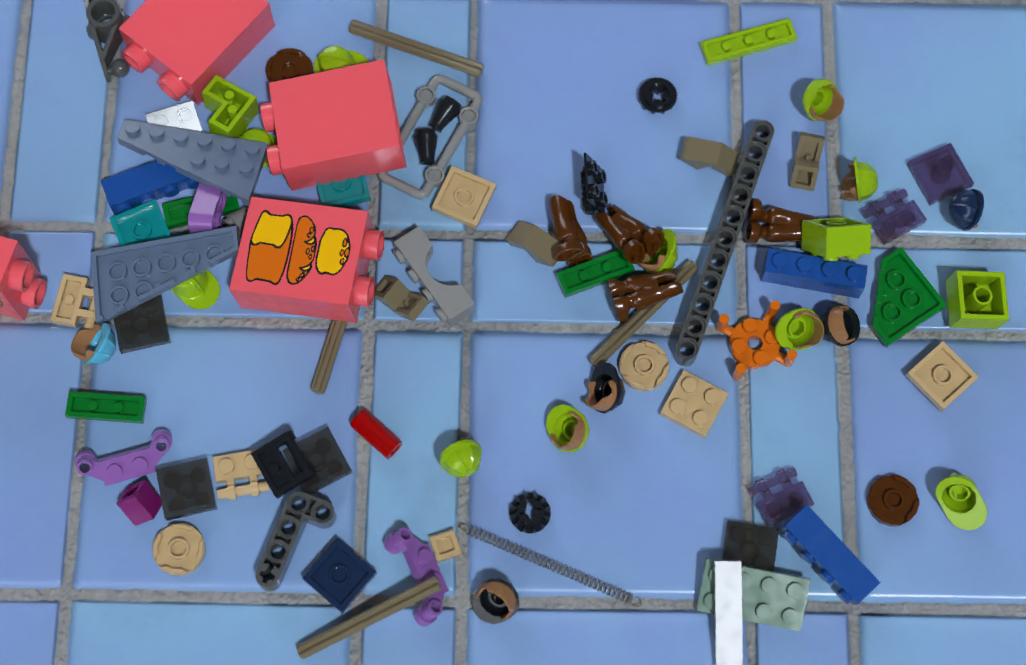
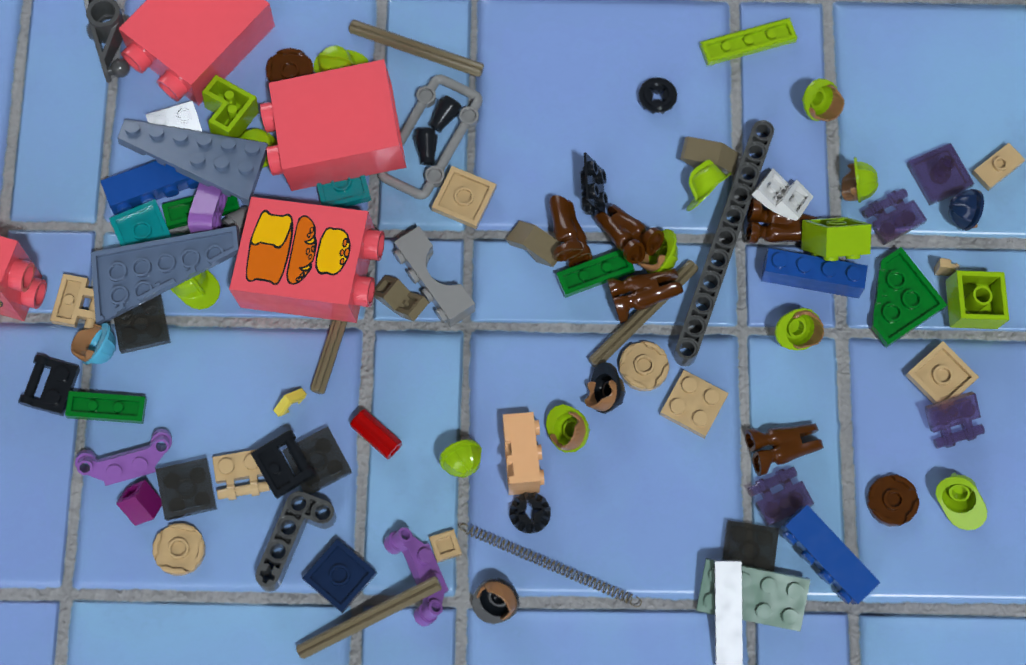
(56, 390): none -> black plate
(289, 399): none -> light yellow tile
(522, 453): none -> light nougat wedge
(703, 181): none -> lime piece
(755, 329): orange plate -> none
(782, 197): none -> white slope
(785, 443): none -> reddish brown piece
(807, 161): dark tan slope -> none
(840, 325): piece -> none
(945, 267): none -> tan tile
(953, 412): none -> clear purple plate
(998, 166): none -> tan plate

